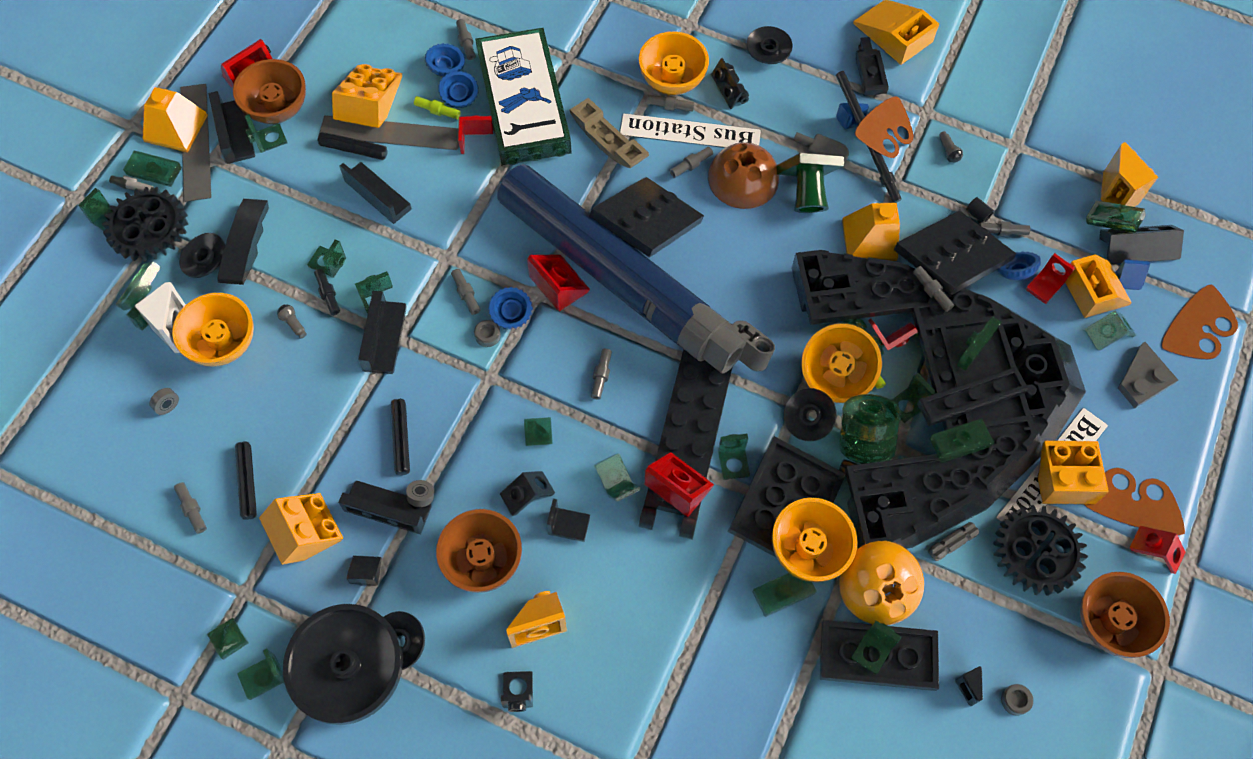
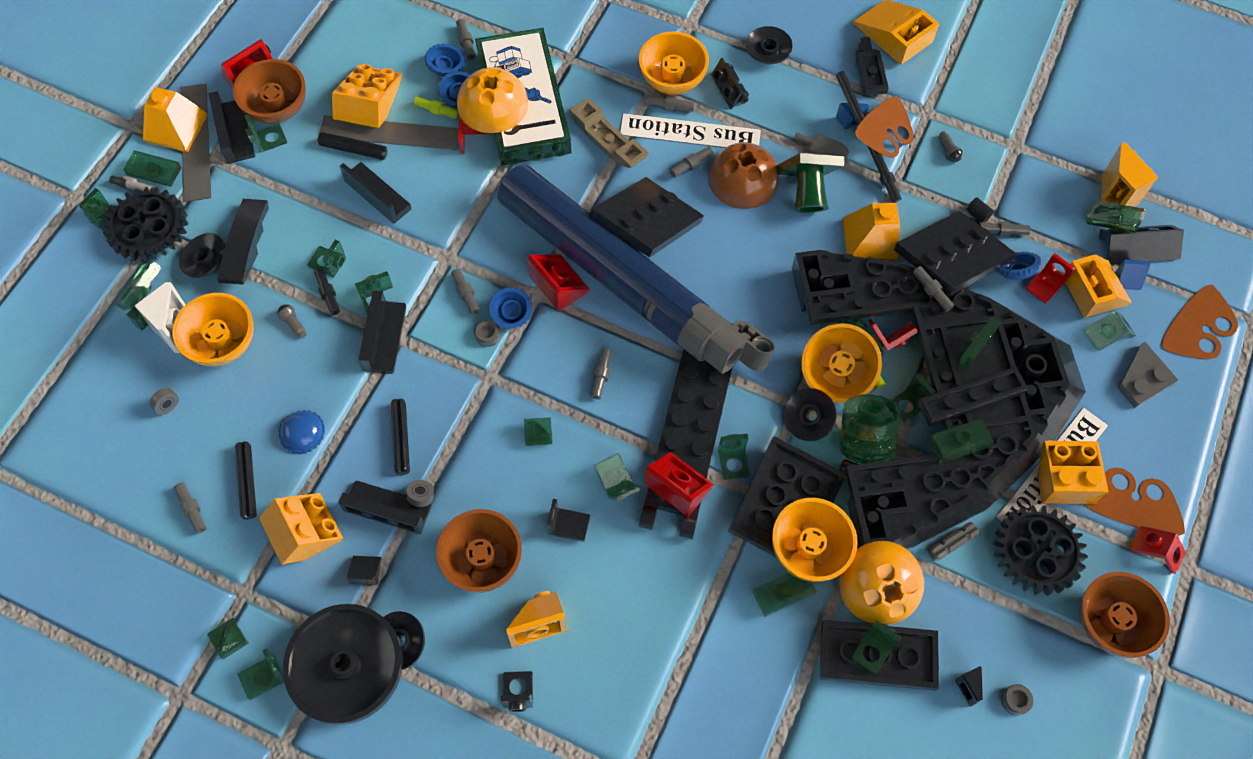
(301, 431): none -> blue hat
(492, 100): none -> light orange piece
(525, 490): black bracket -> none

